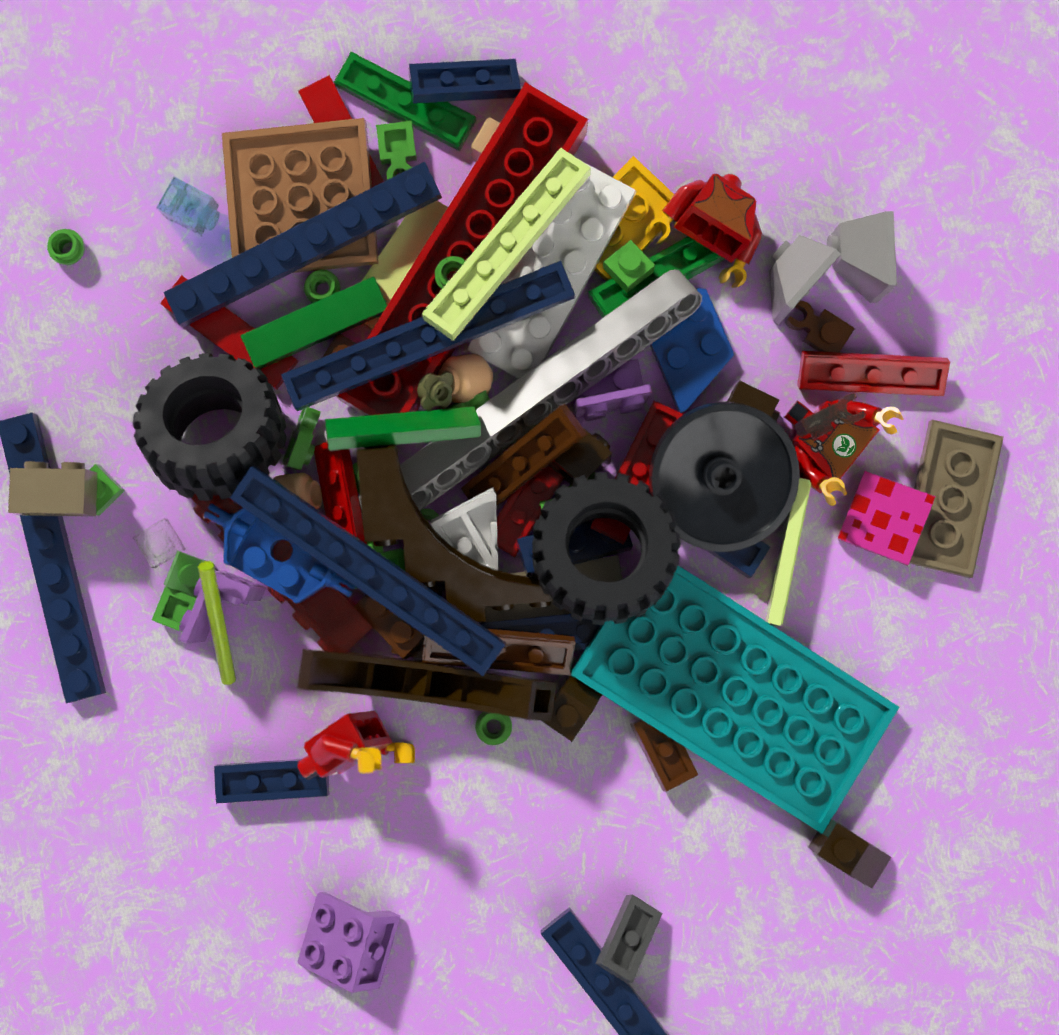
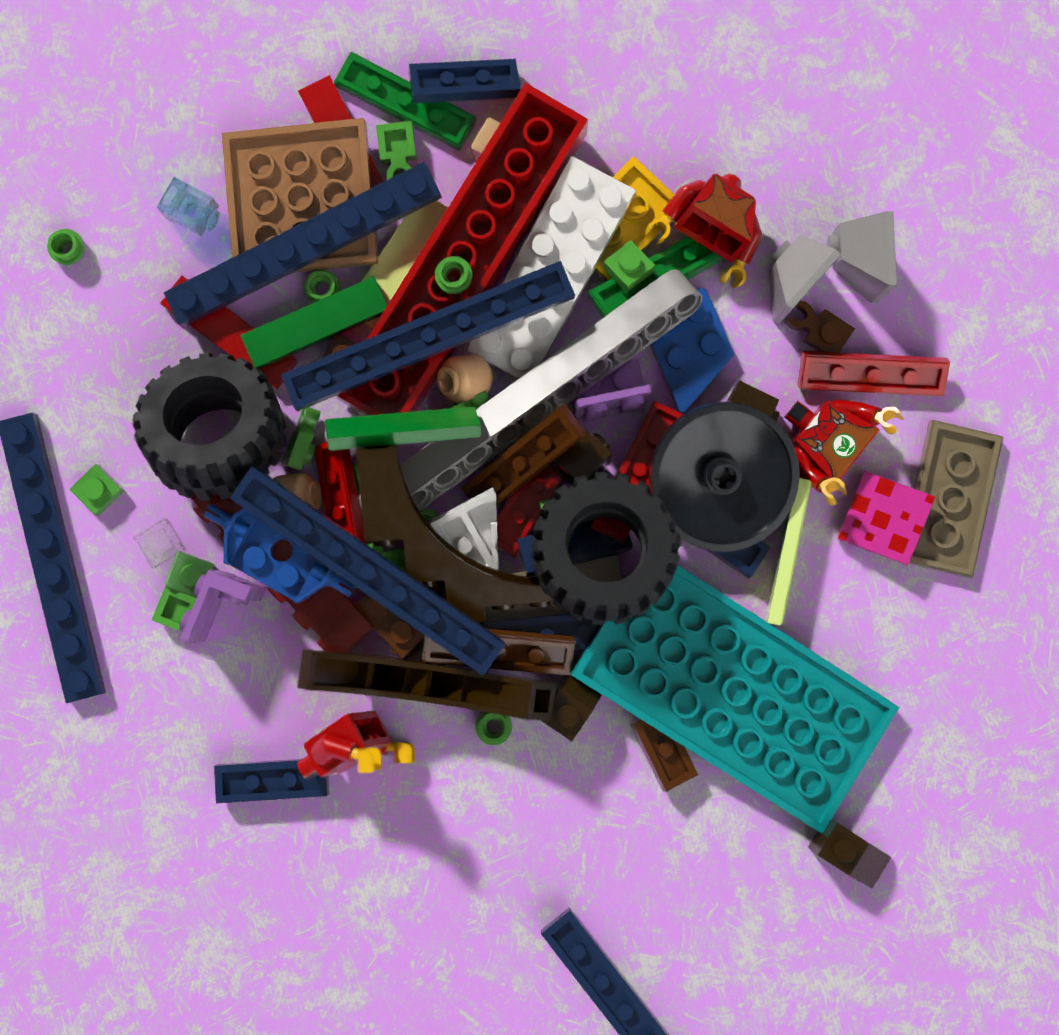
(52, 491): dark tan brick -> none
(217, 622): lime bar -> none
(348, 943): medium lavender bracket -> none
(435, 390): olive plate -> none
(506, 244): yellowish green plate -> none
(629, 938): dark grey plate -> none
(820, 422): clear smoke plate -> none

